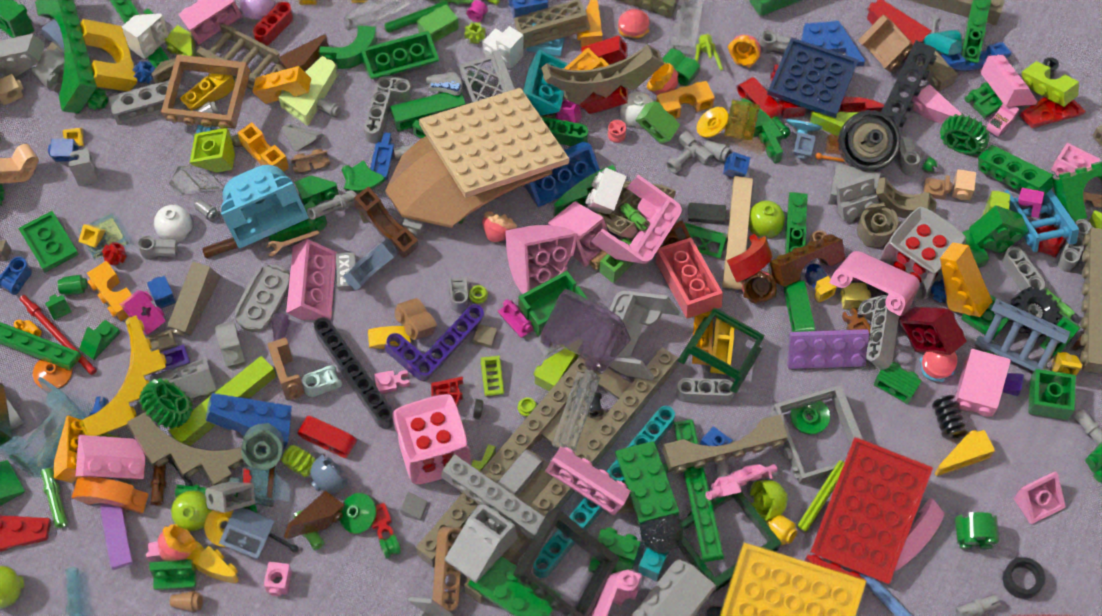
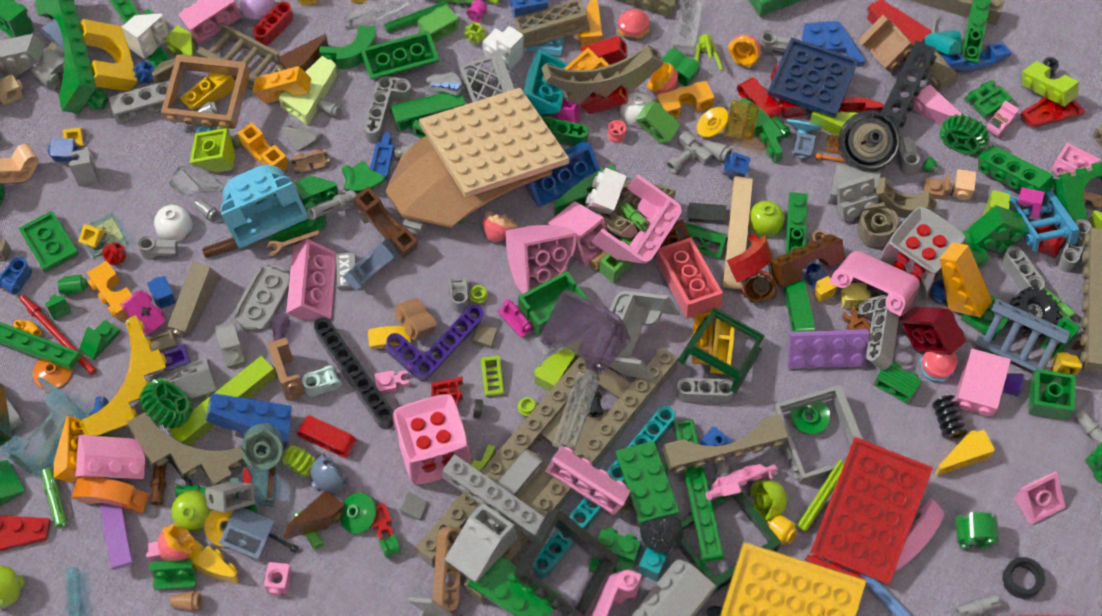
(1006, 82): bright pink slope -> none

